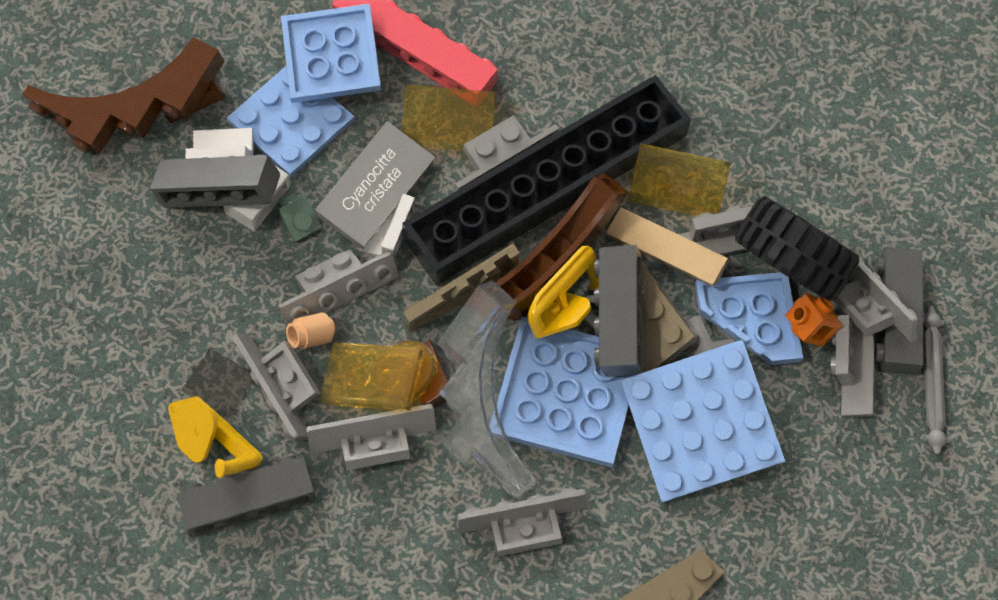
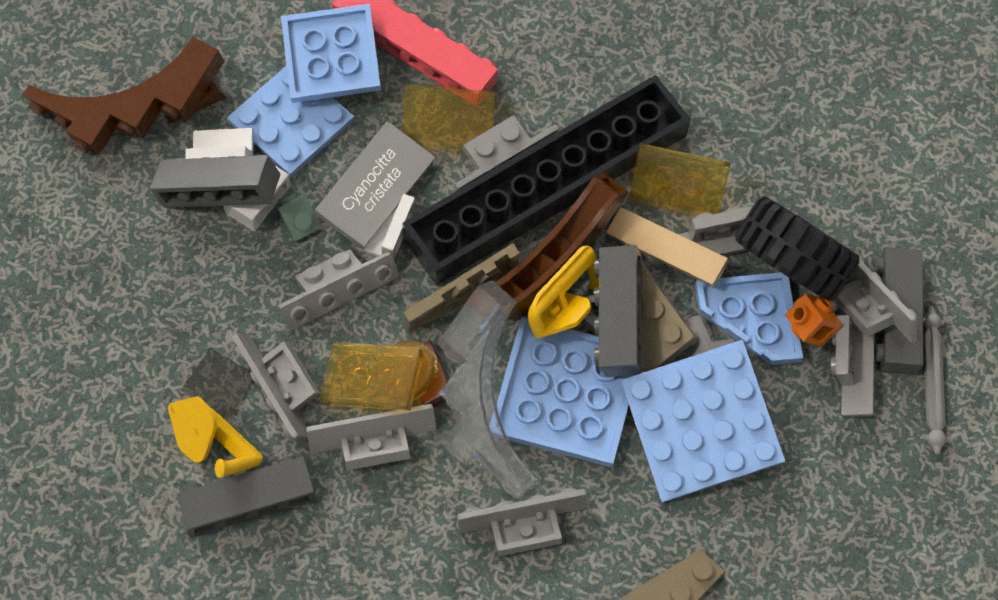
(310, 331): light nougat brick -> none

